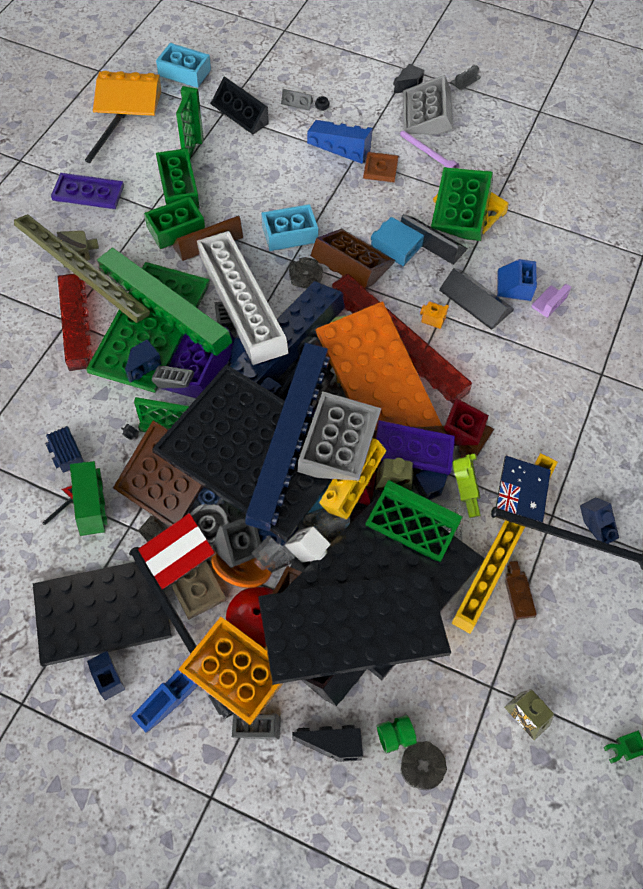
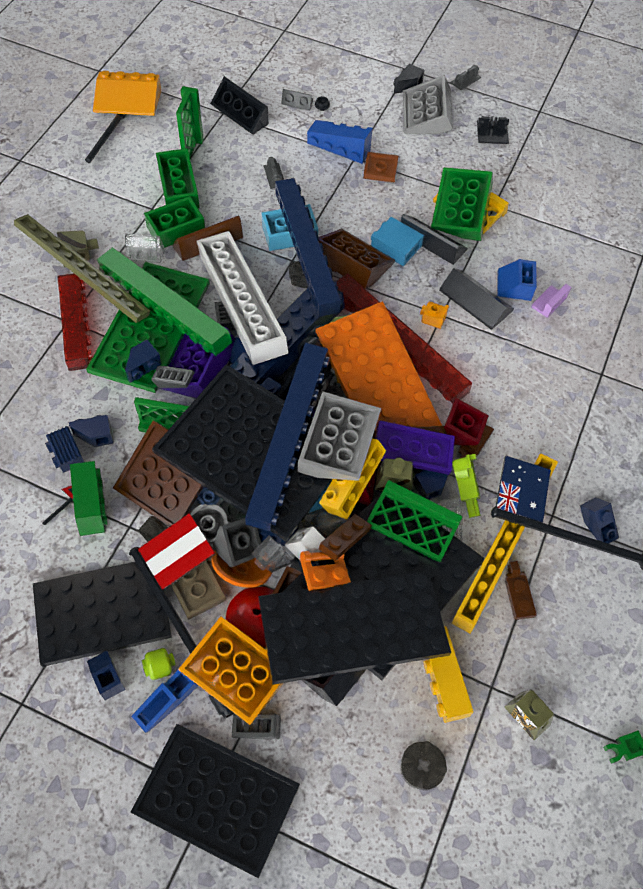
(87, 191): dark purple plate -> none
(93, 430): none -> dark blue slope
(129, 432): black plate -> none
(144, 248): none -> clear slope
(158, 664): none -> lime head
(183, 65): medium azure brick -> none
(216, 800): none -> black plate
(273, 172): none -> dark grey hinge
(308, 248): none -> dark blue brick
(325, 575): none -> orange plate
(337, 744): black slope -> none
(344, 537): none -> reddish brown plate
(396, 734): green wheel -> none
(448, 686): none -> yellow brick
(449, 164): lavender piece -> none
(492, 131): none -> black hinge

